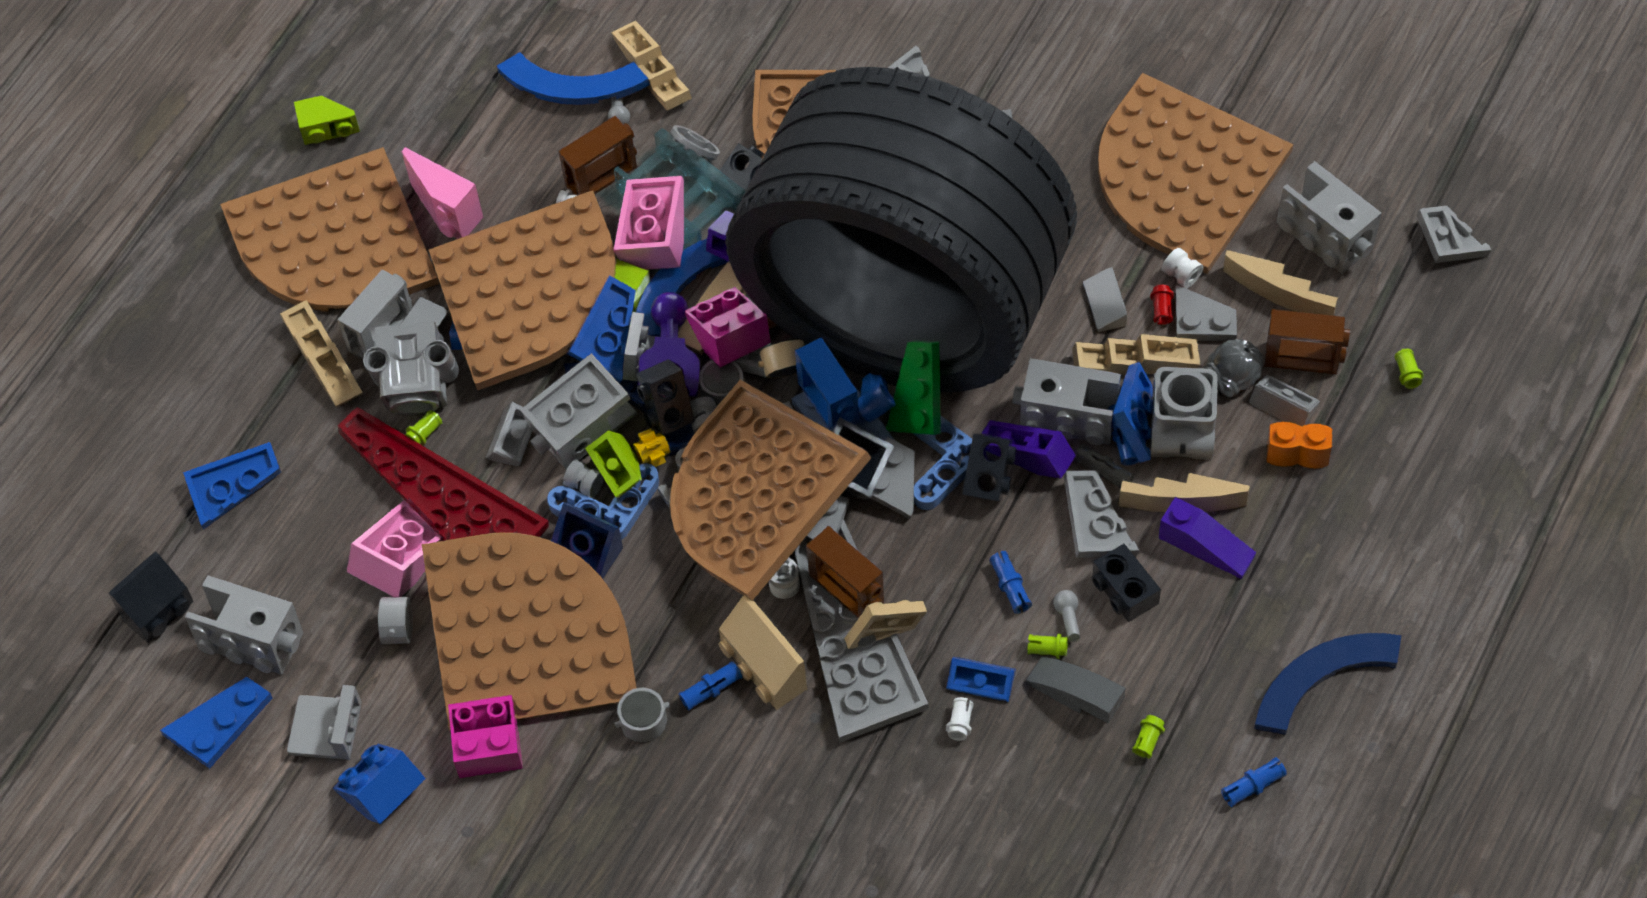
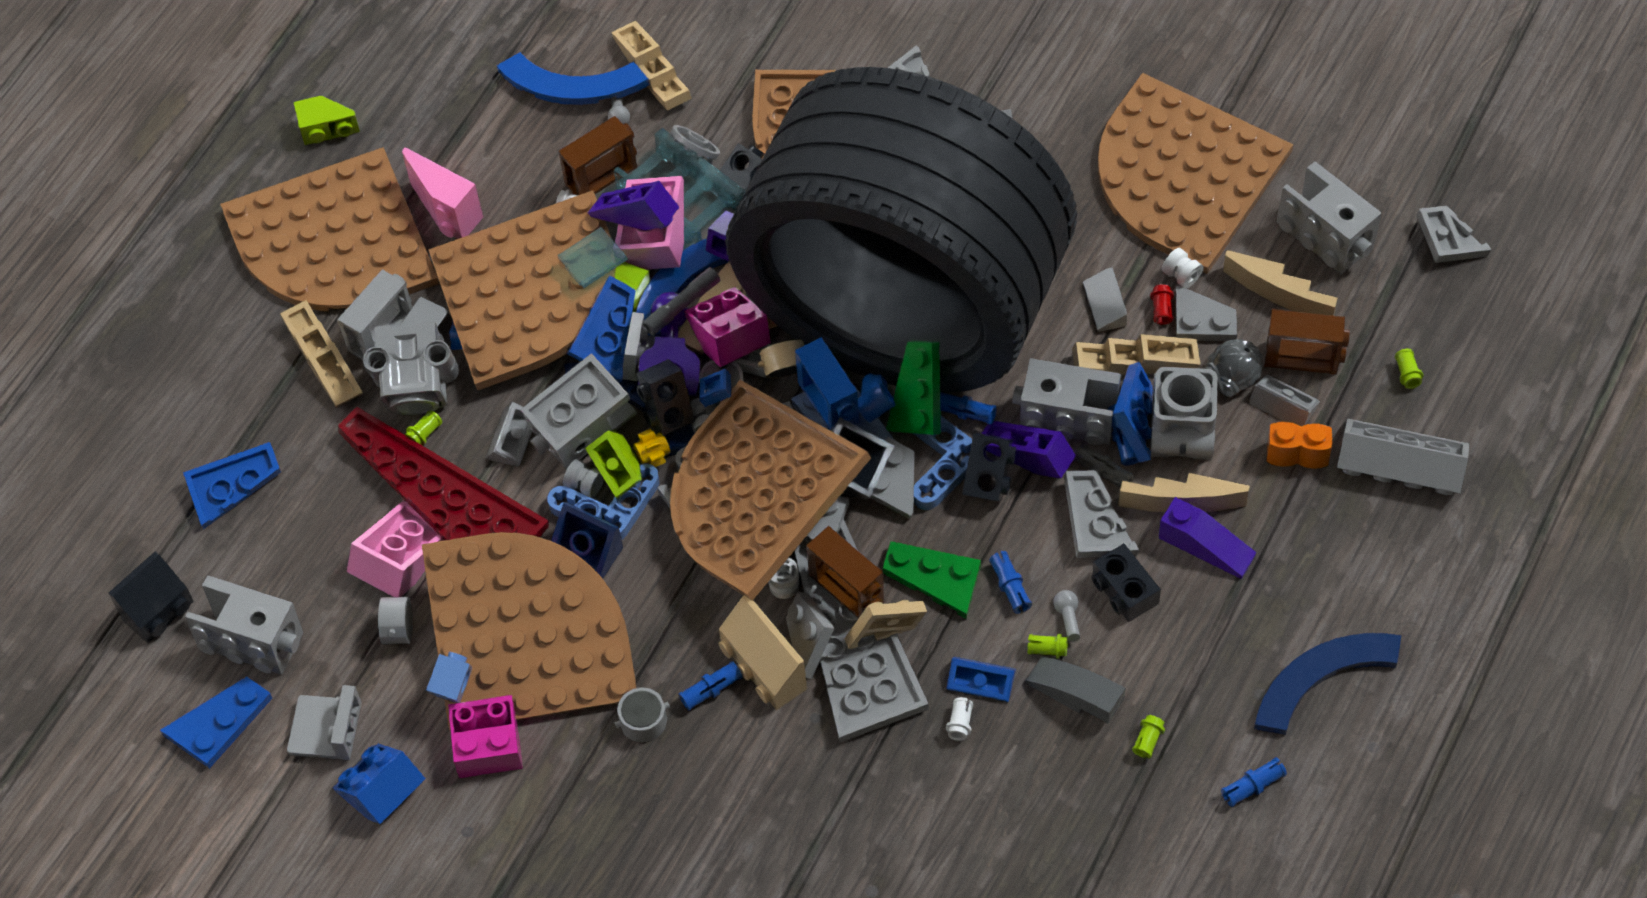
(450, 677): none -> medium blue brick
(592, 257): none -> clear light blue piece
(638, 206): none -> dark purple slope
(667, 312): none -> dark grey piece
(715, 387): none -> blue tile
(808, 631): none -> light grey wing
(941, 575): none -> green wing
(967, 408): none -> blue pin
(1403, 457): none -> light grey slope

